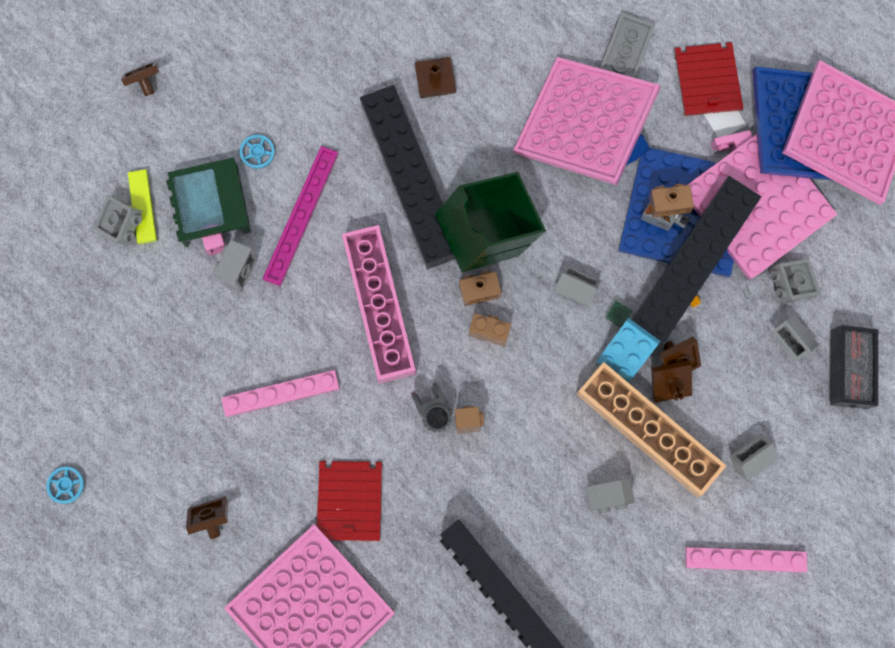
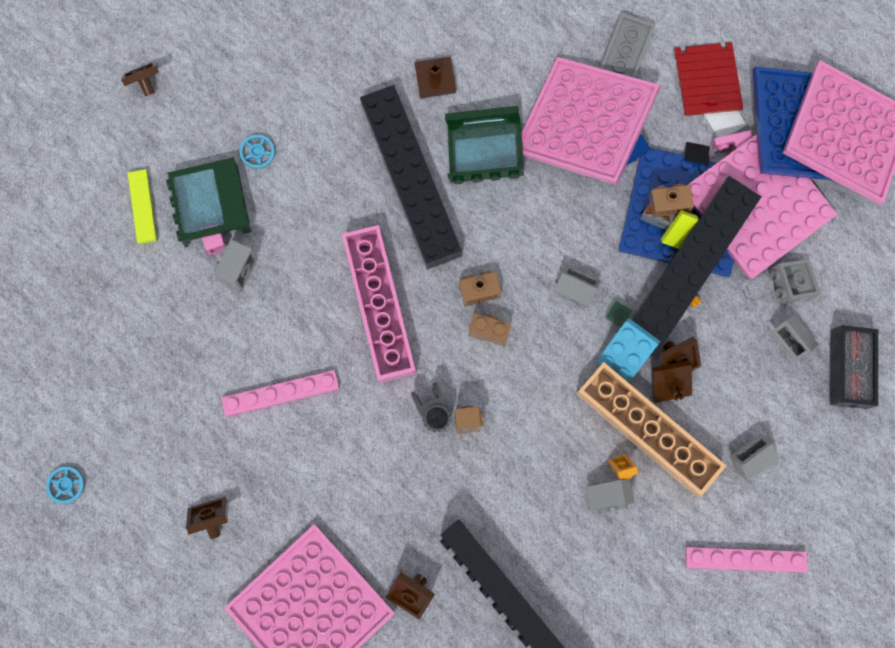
(118, 220): light grey plate -> none
(300, 216): dark pink tile -> none
(349, 500): red door -> none
(410, 594): none -> reddish brown tile
(485, 145): none -> panel
(489, 221): dark green piece -> none
(623, 467): none -> light orange plate
(679, 229): none -> neon yellow tile
(697, 153): none -> black sticker

